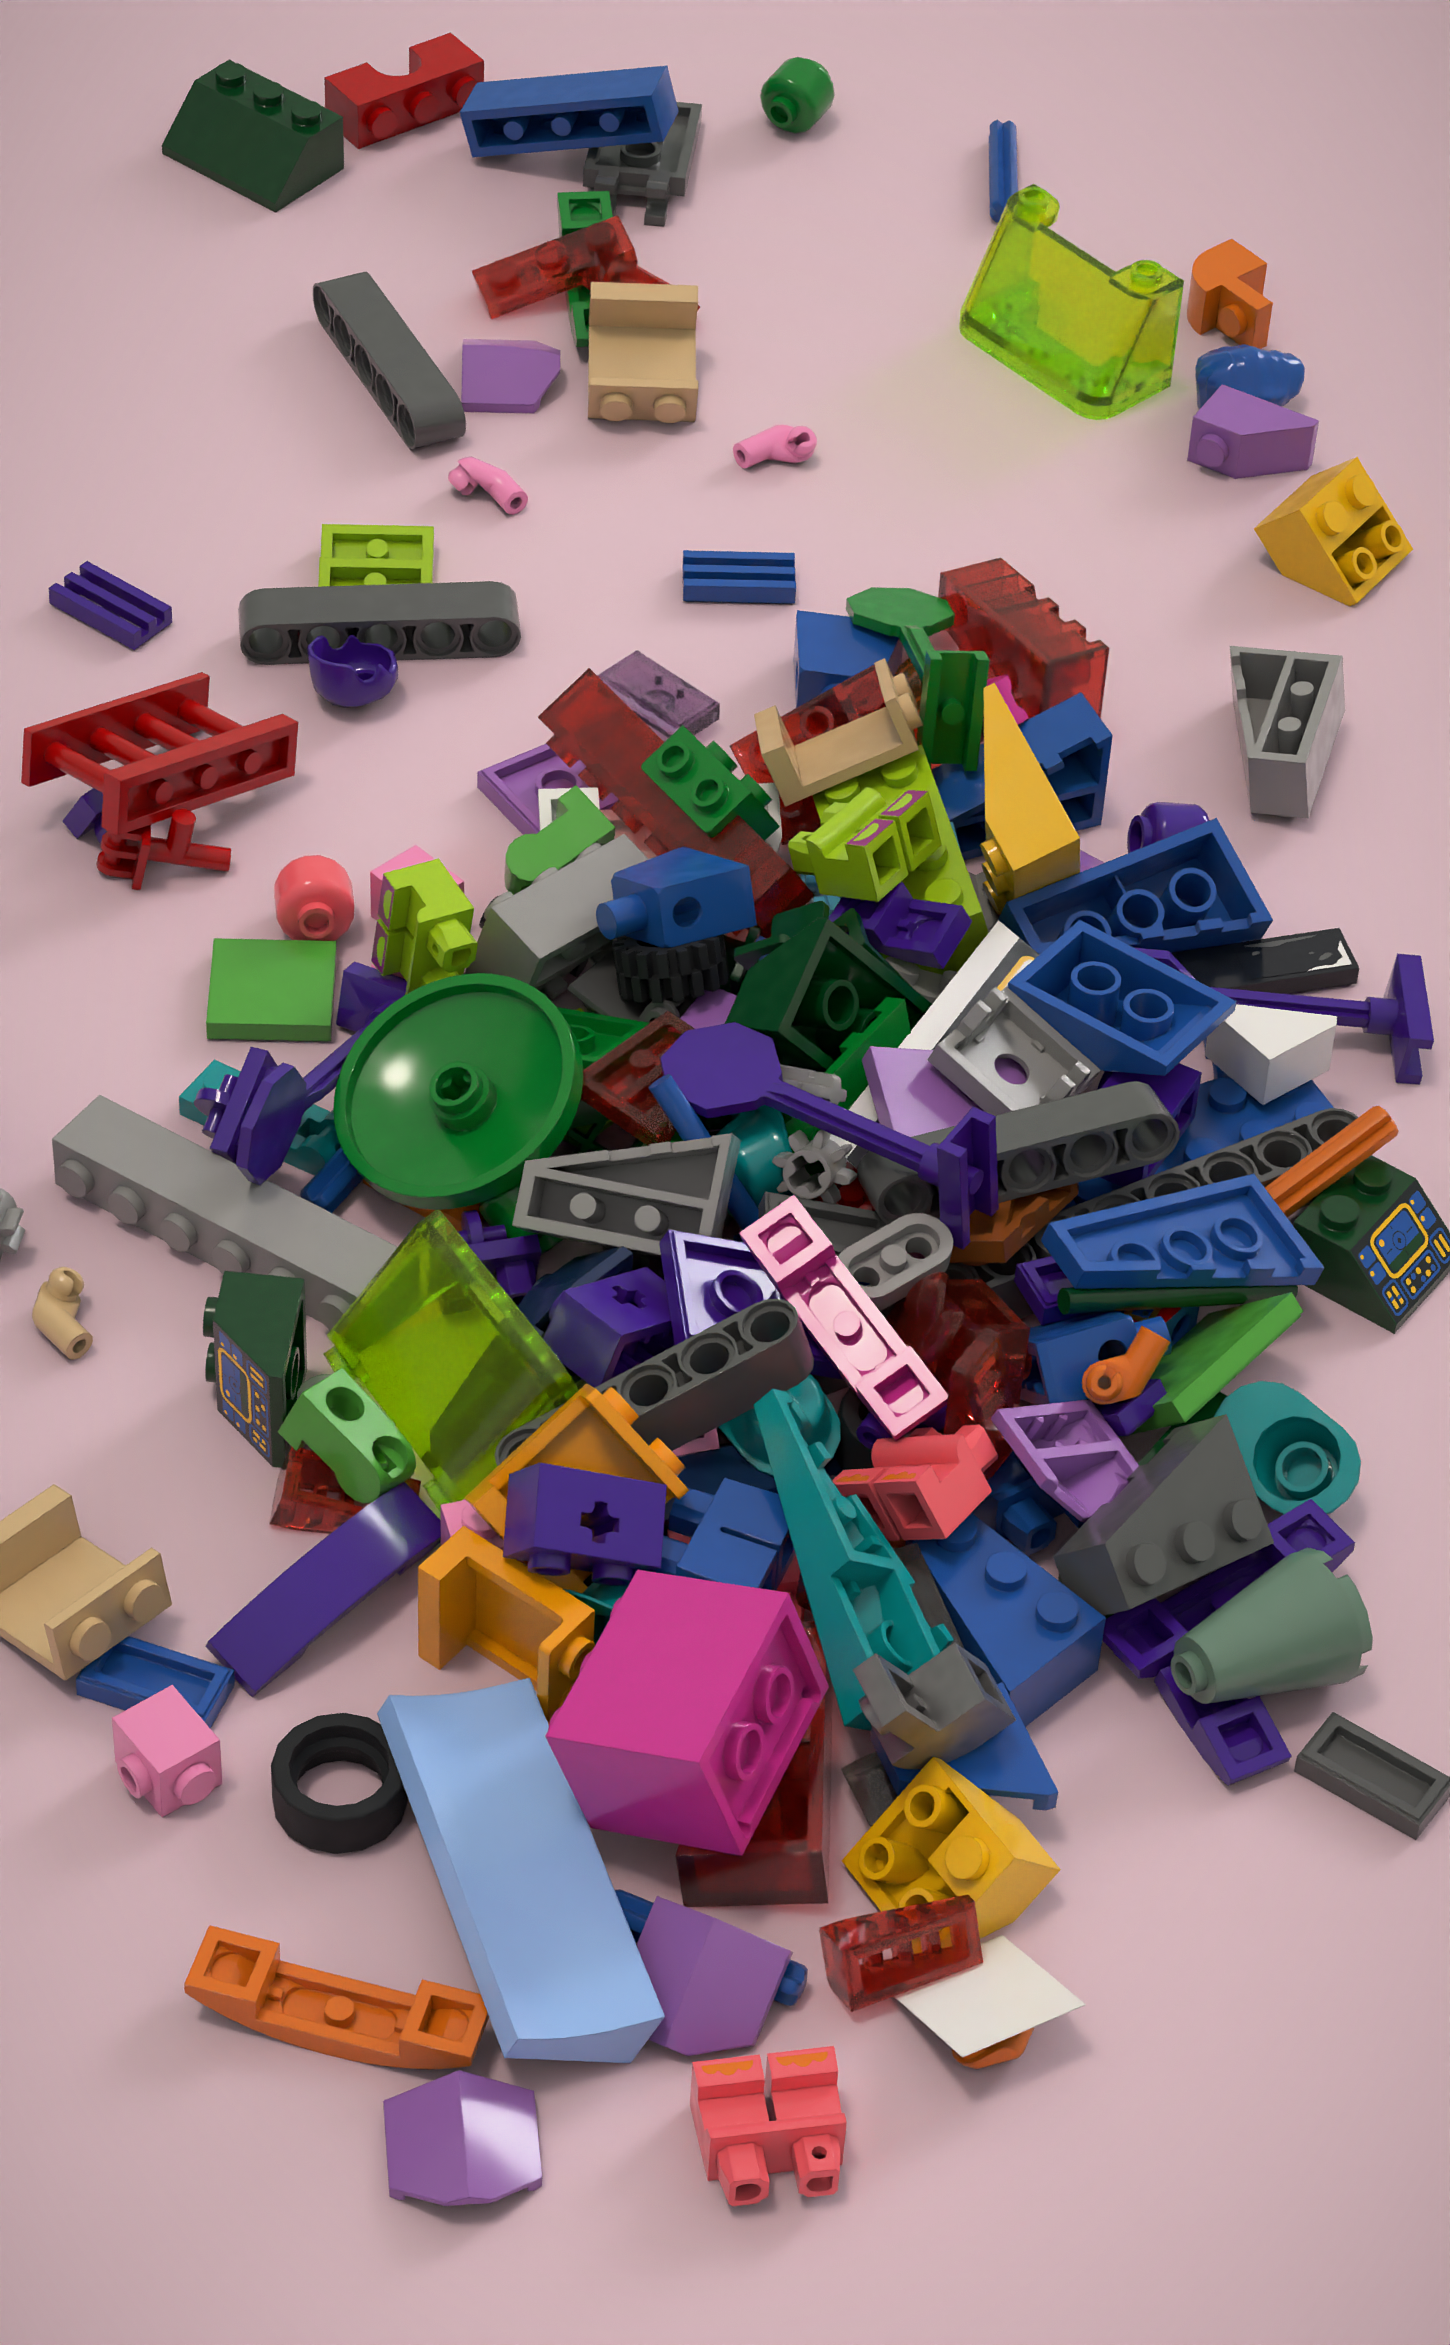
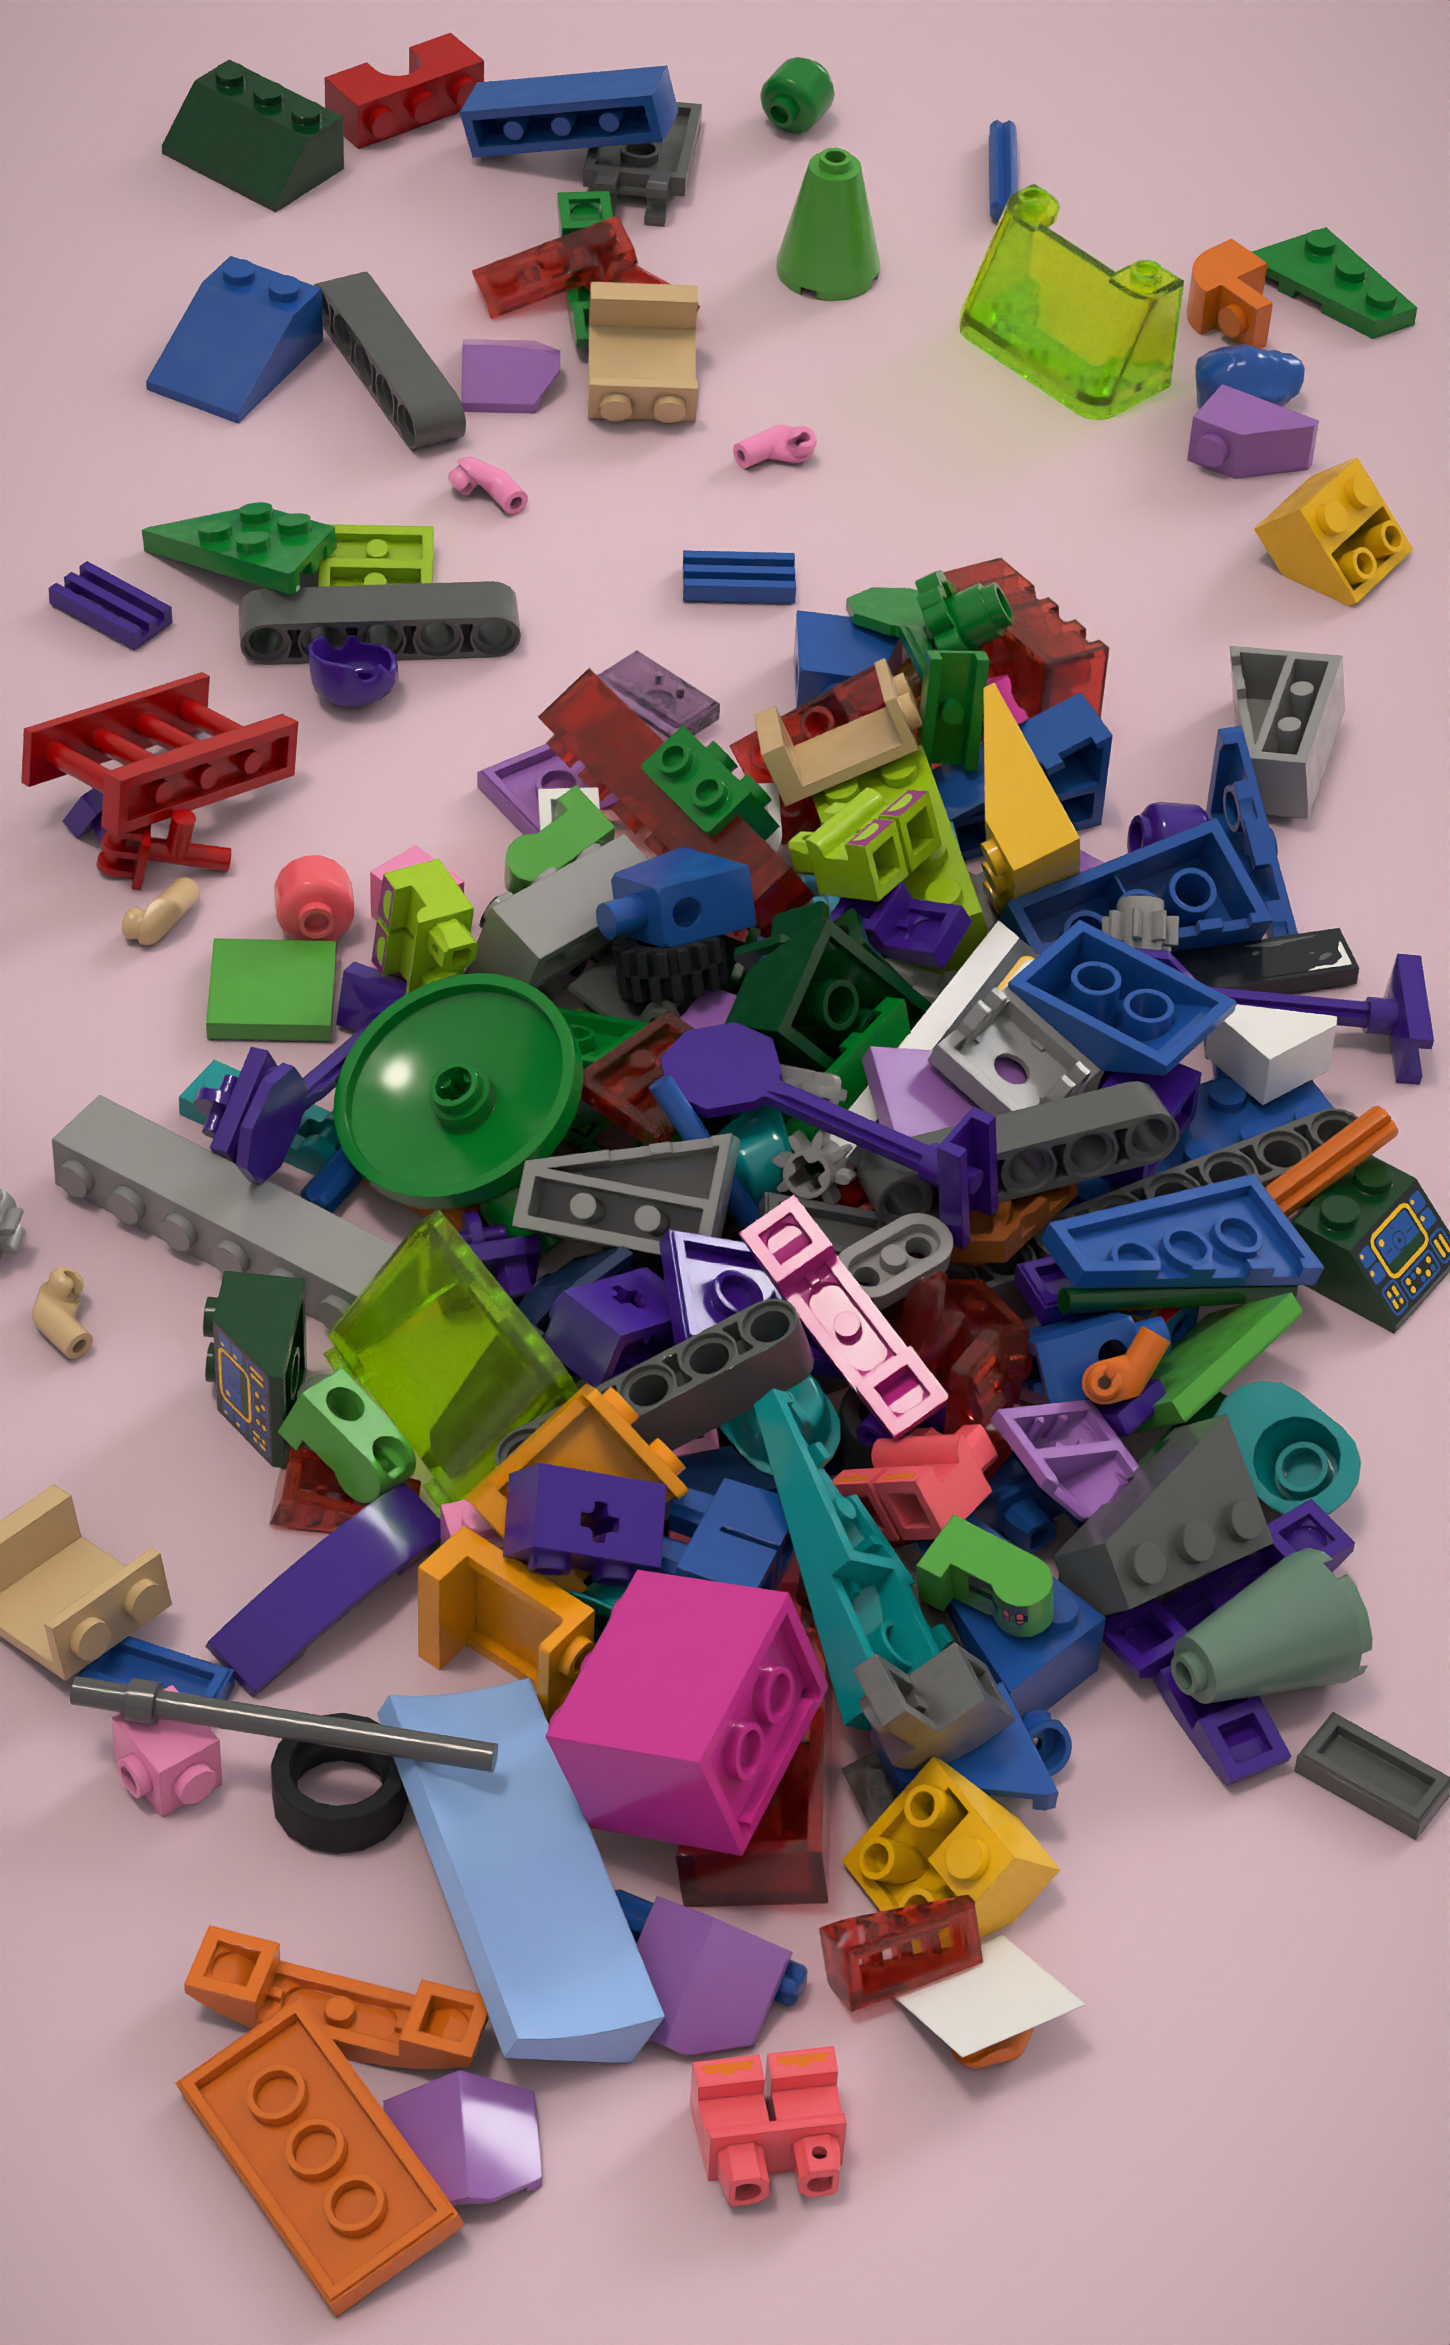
(148, 1702): none -> dark grey bar
(161, 914): none -> tan arm
(238, 339): none -> blue slope
(247, 544): none -> green wing
(319, 2155): none -> orange tile
(830, 231): none -> bright green cone
(964, 618): none -> green plant
(987, 1576): none -> bright green leg
(1053, 1739): none -> blue plate
(1142, 923): none -> light grey gear
(1240, 811): none -> blue wing
(1340, 280): none -> green wing

